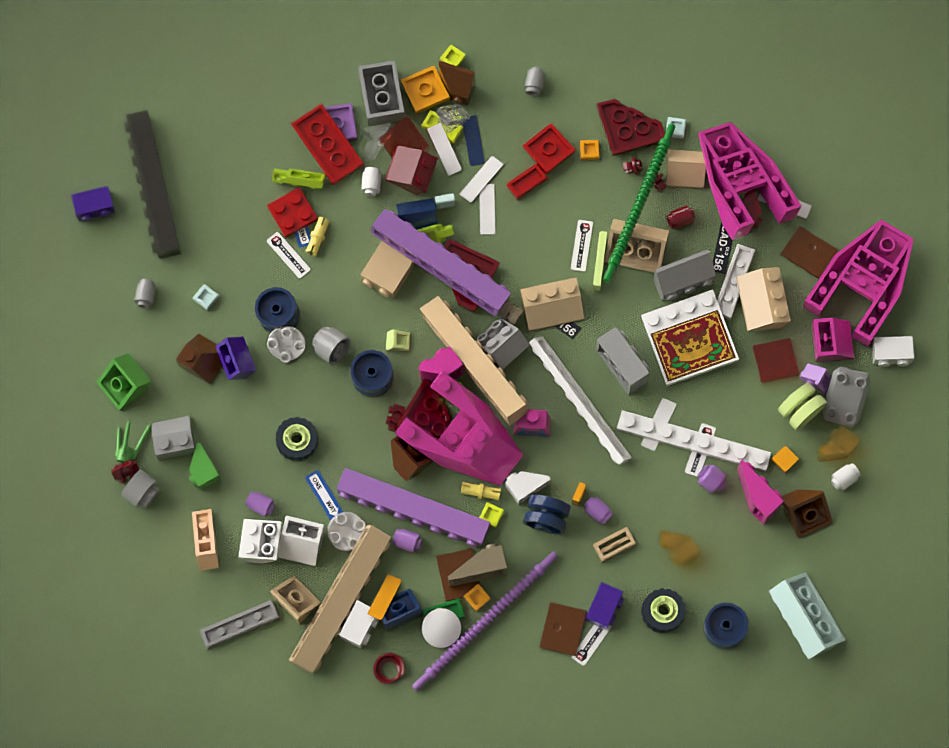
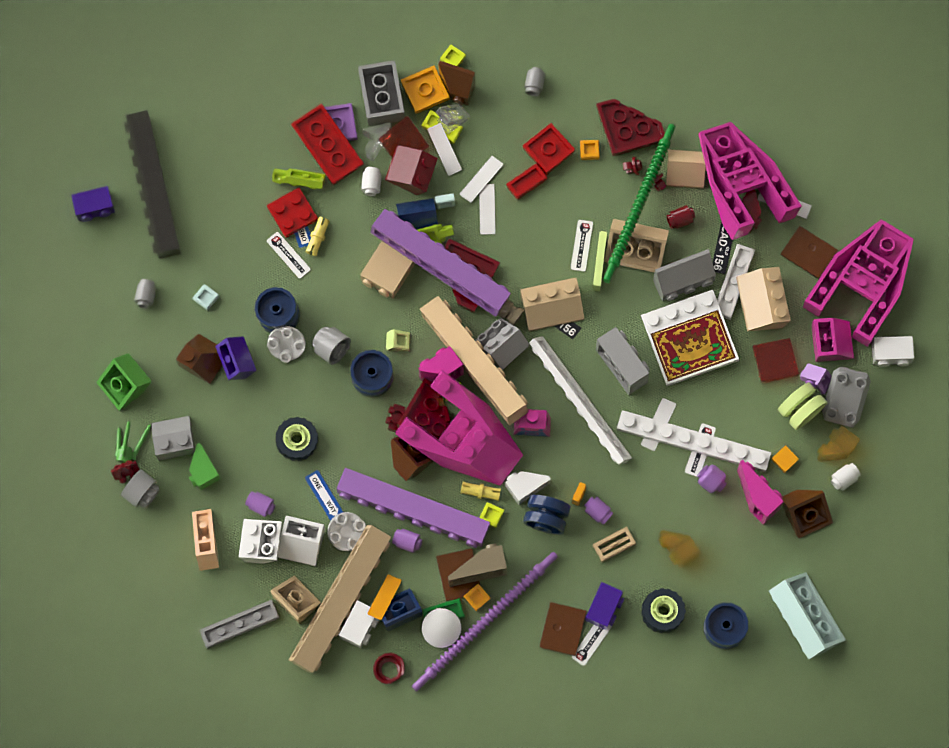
(473, 141): dark blue sticker -> none
(680, 127): light aqua tile -> none

